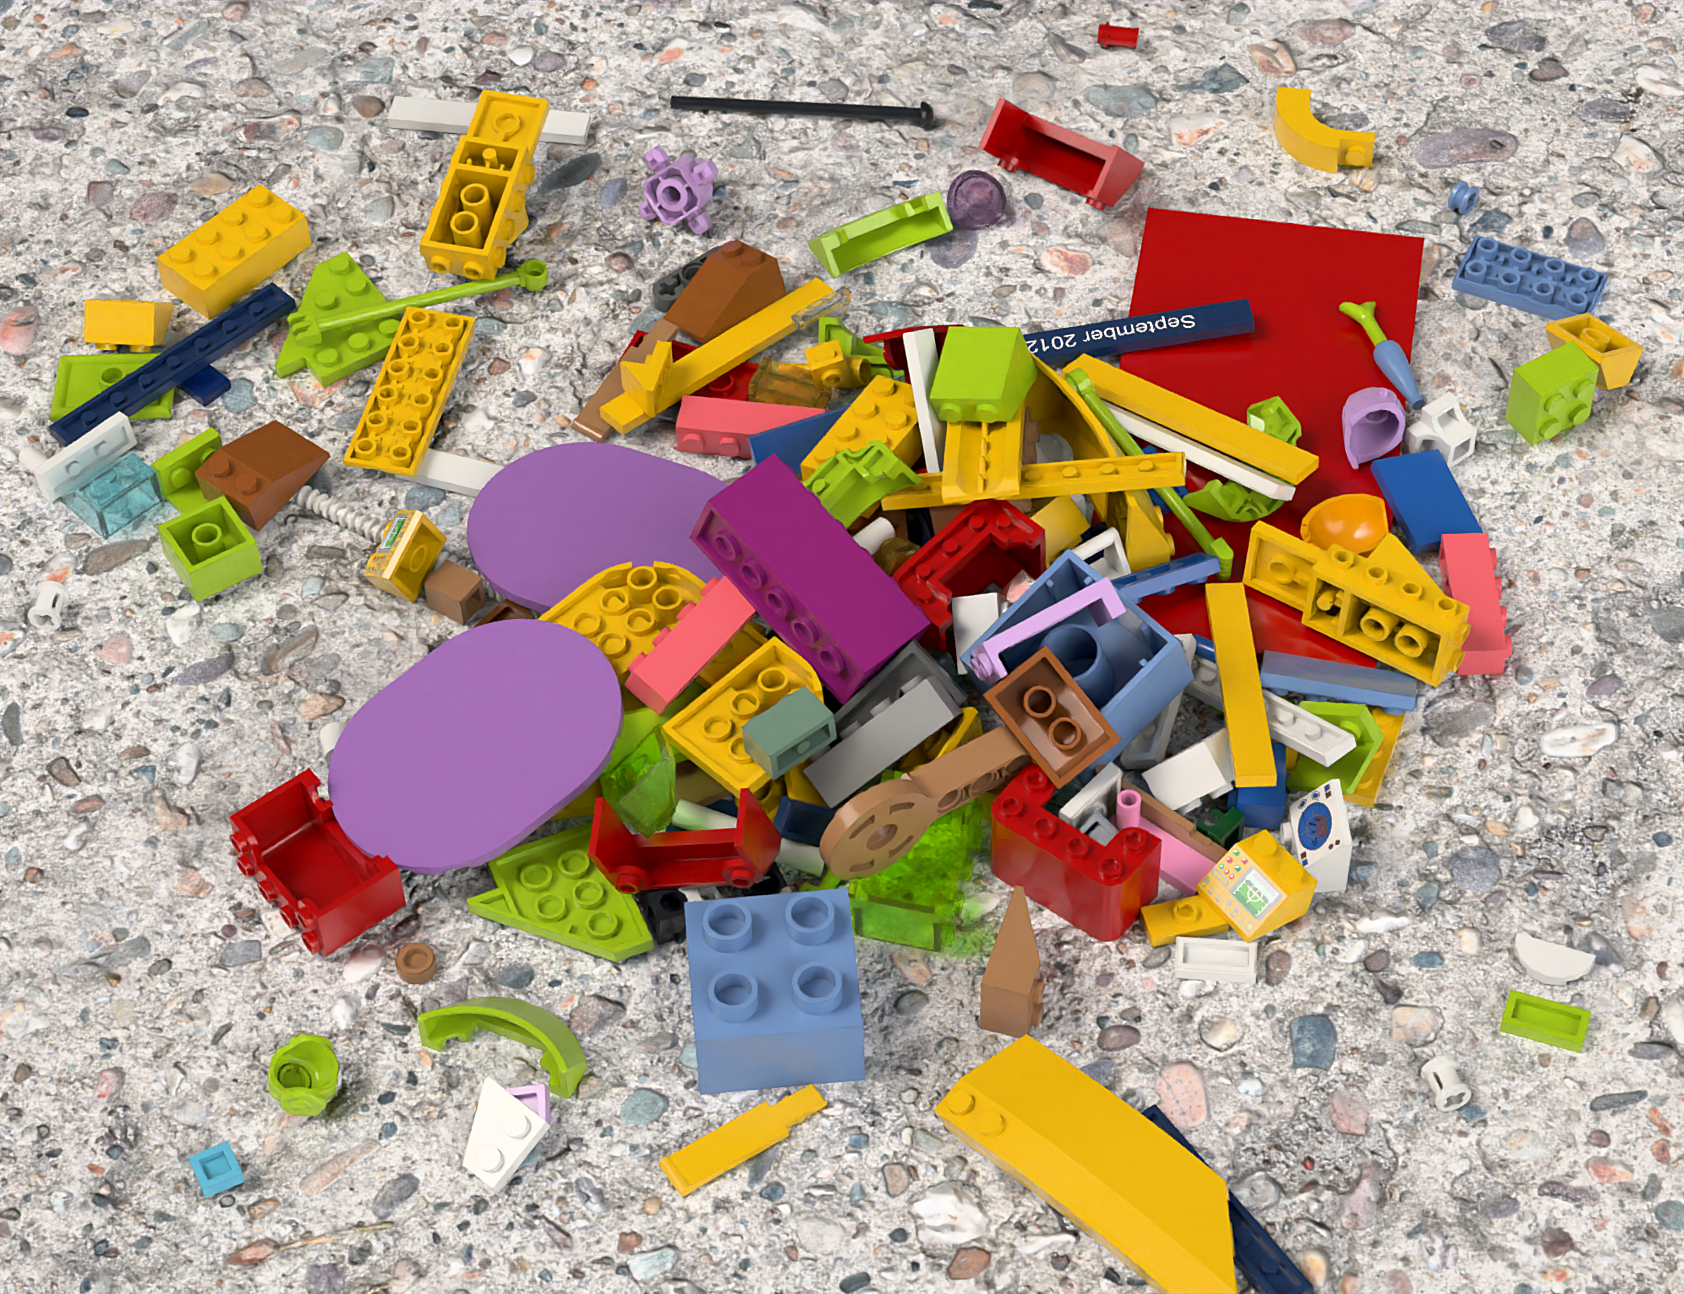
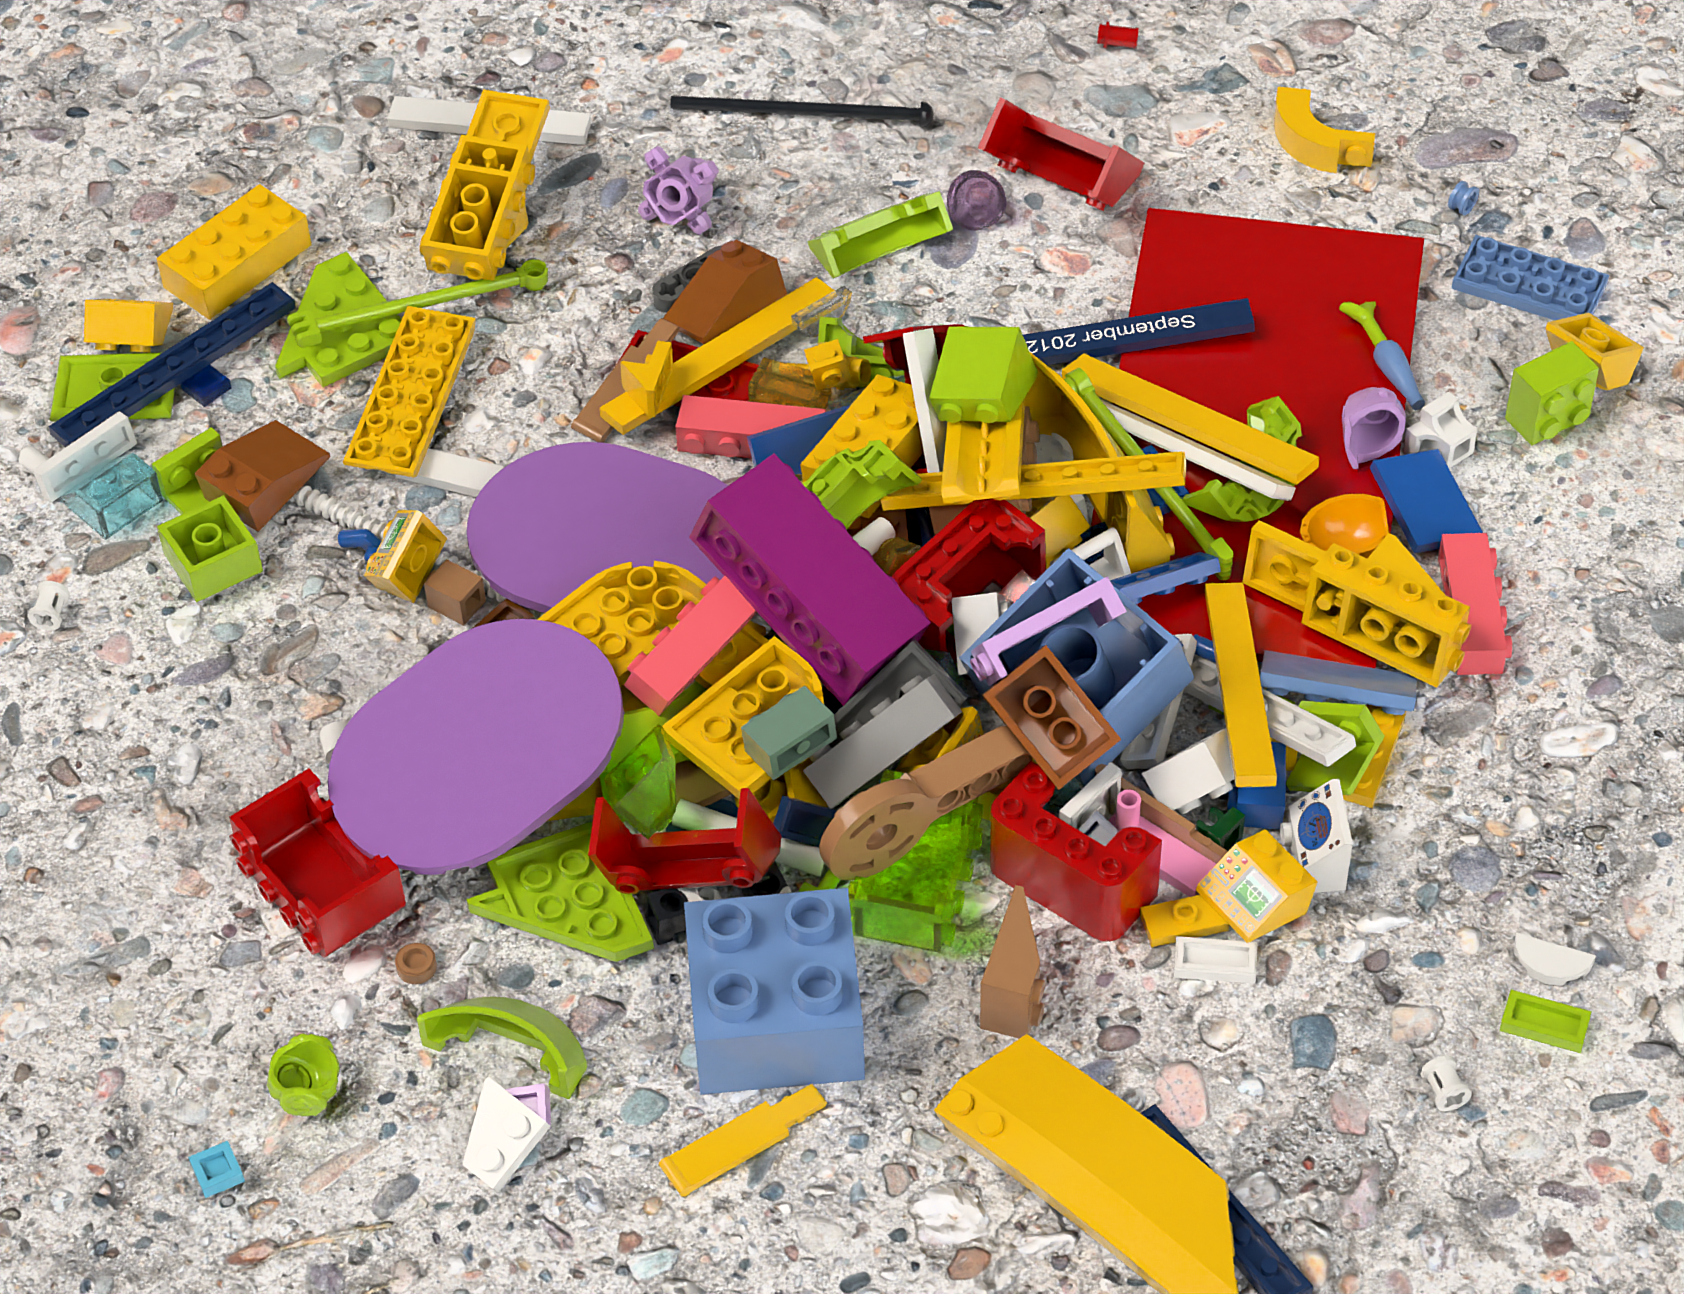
(359, 538): none -> blue arm

